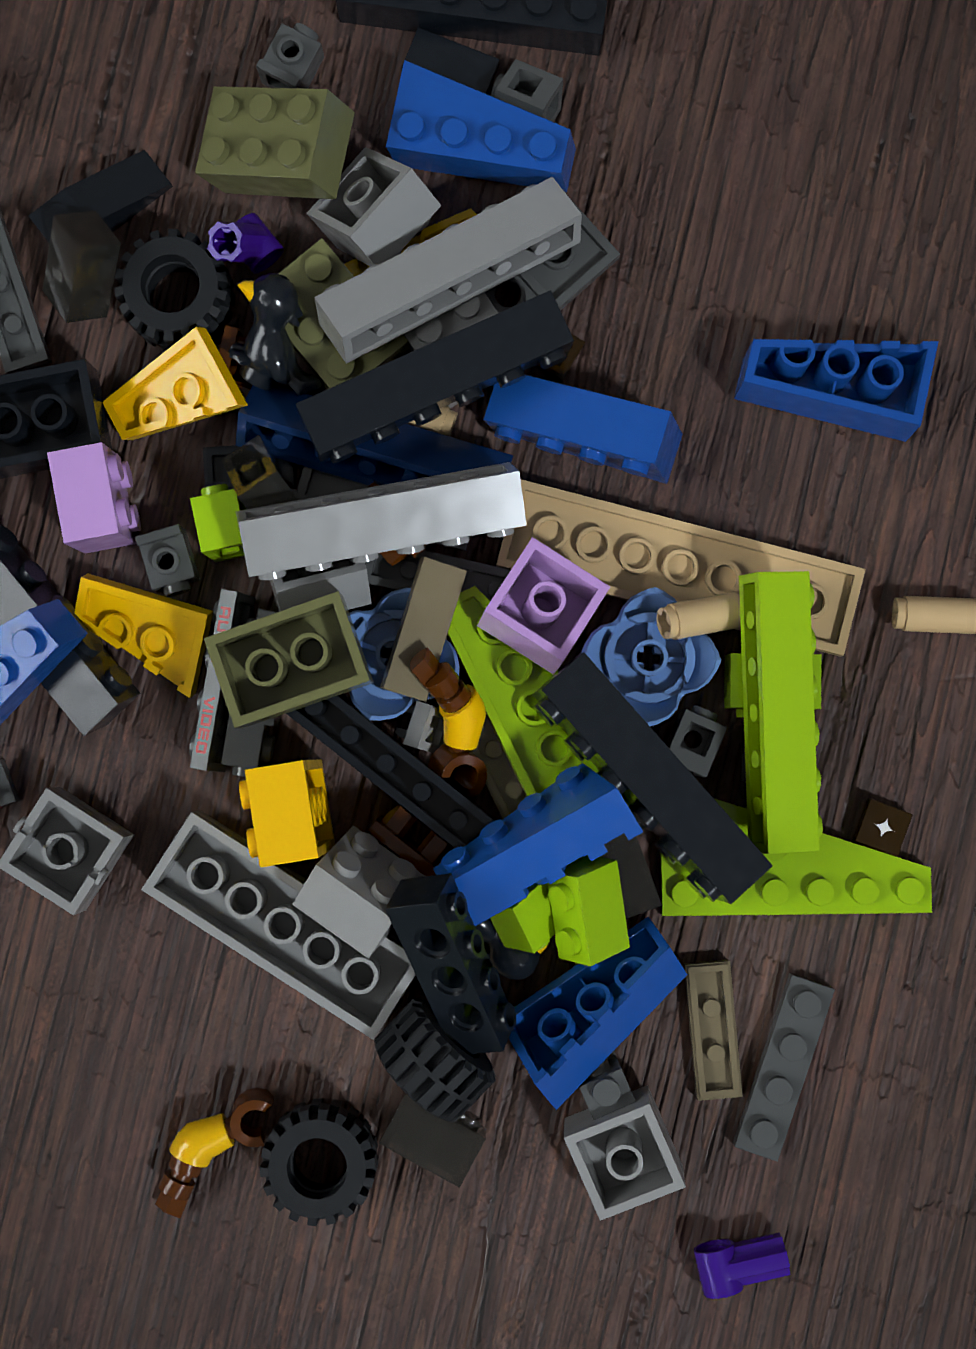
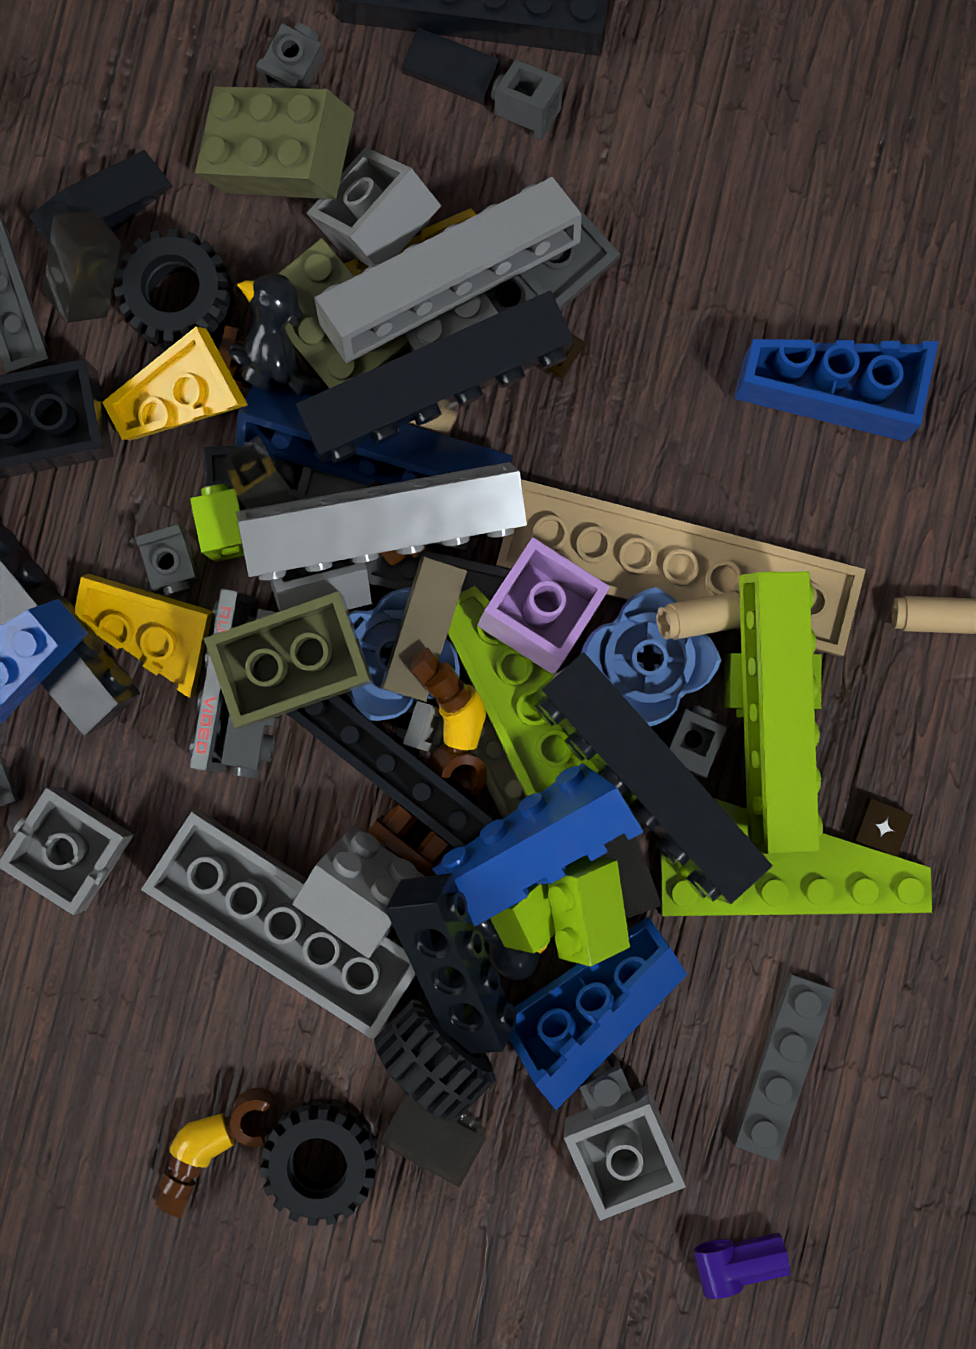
(93, 498): lavender brick -> none
(245, 242): dark purple piece -> none
(287, 812): yellow brick -> none
(474, 135): blue wedge -> none
(586, 425): blue wedge -> none
(713, 1030): dark tan tile -> none

